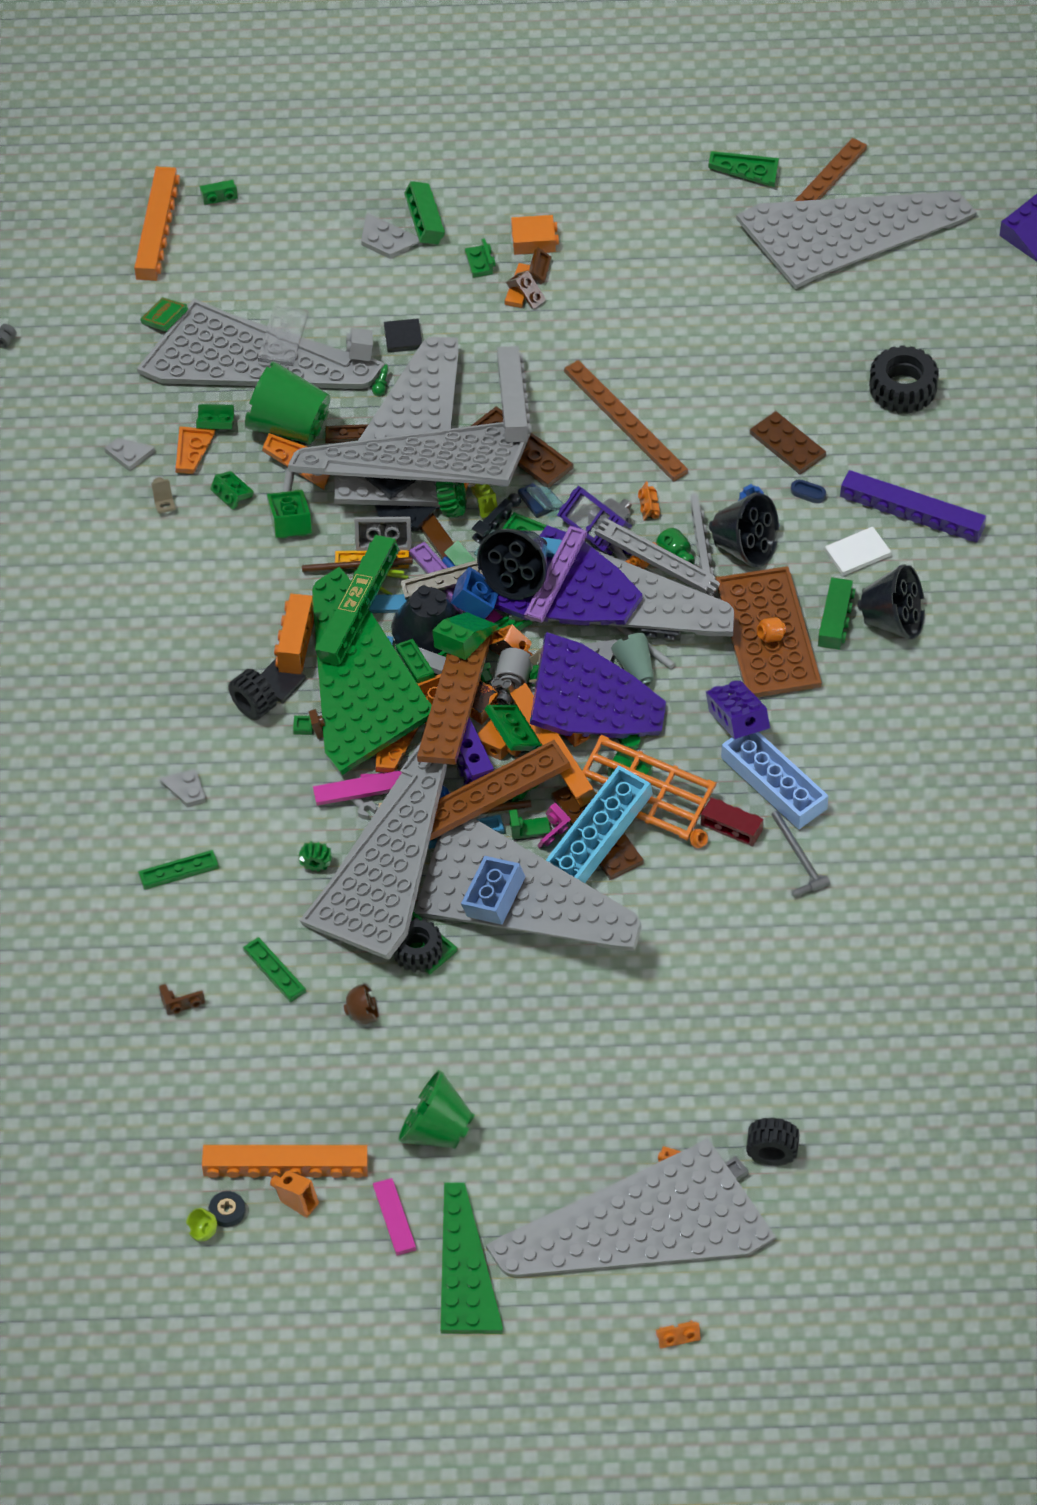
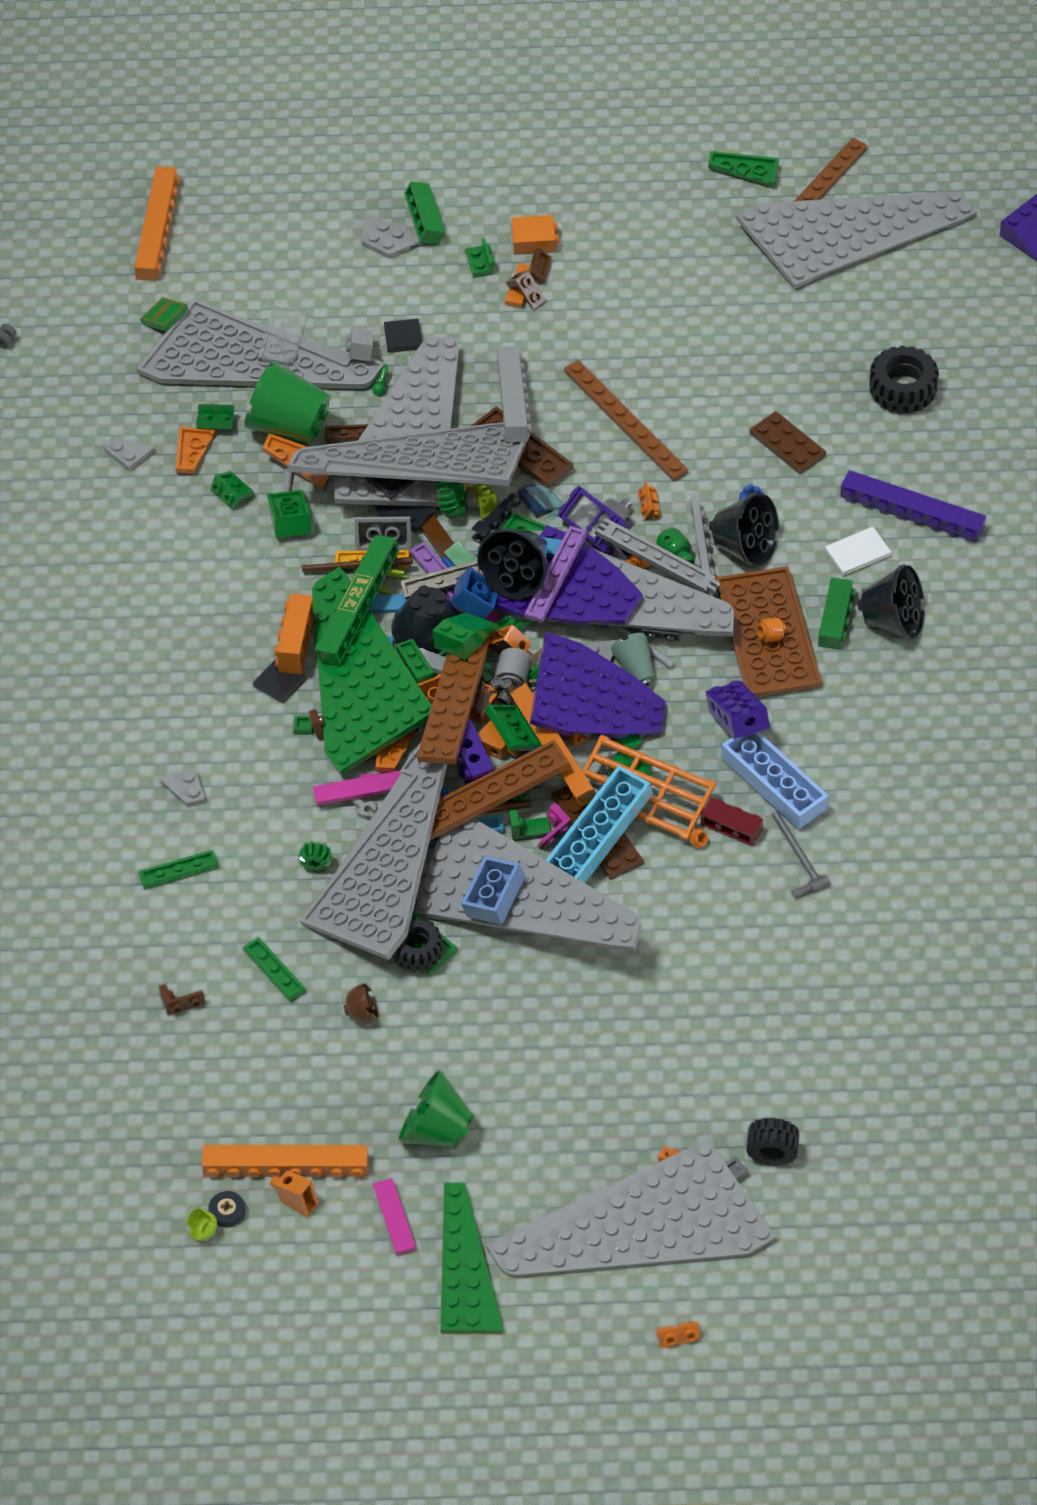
(162, 495): dark tan bracket -> none
(218, 192): green bracket -> none
(252, 694): black tyre -> none
(808, 491): dark blue tile -> none

